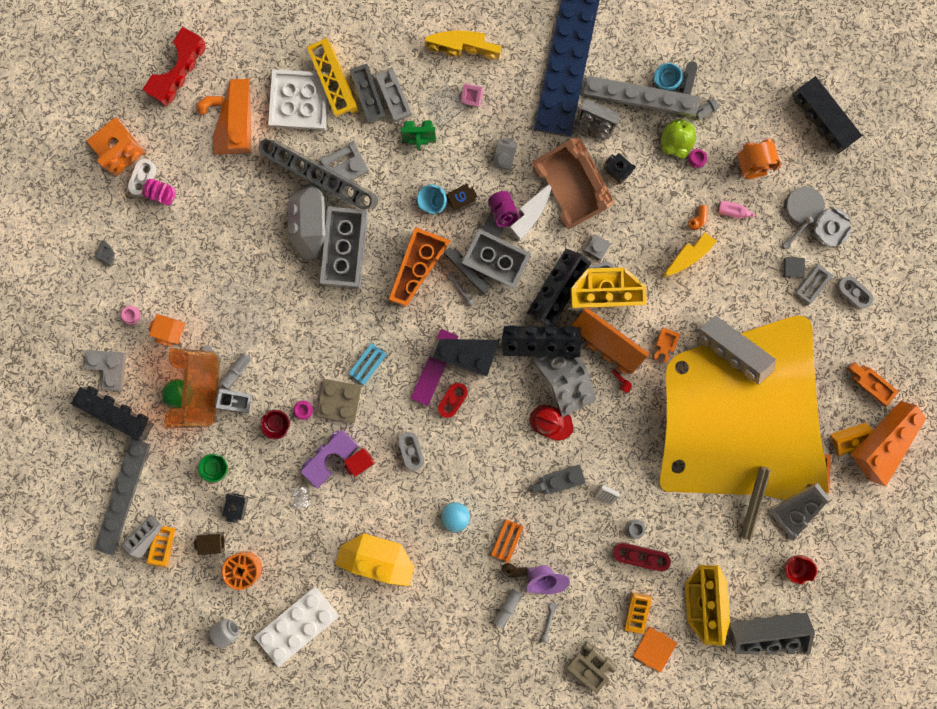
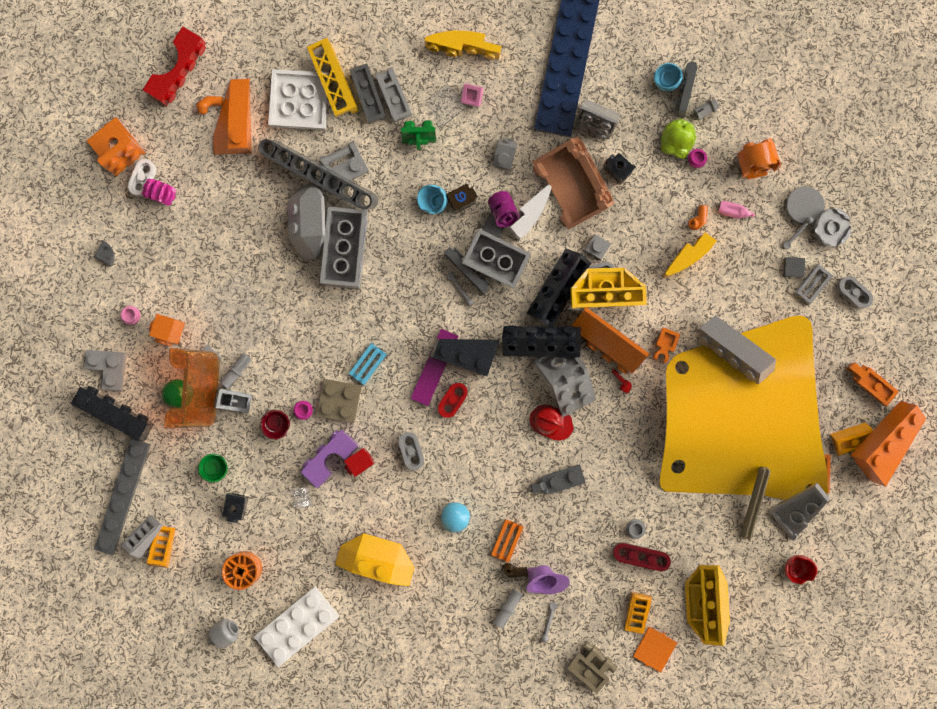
(210, 543): dark brown brick -> none
(419, 259): orange wedge -> none
(607, 495): white slope -> none
(642, 96): light grey plate -> none
(773, 634): dark grey wedge -> none
(826, 115): black brick -> none

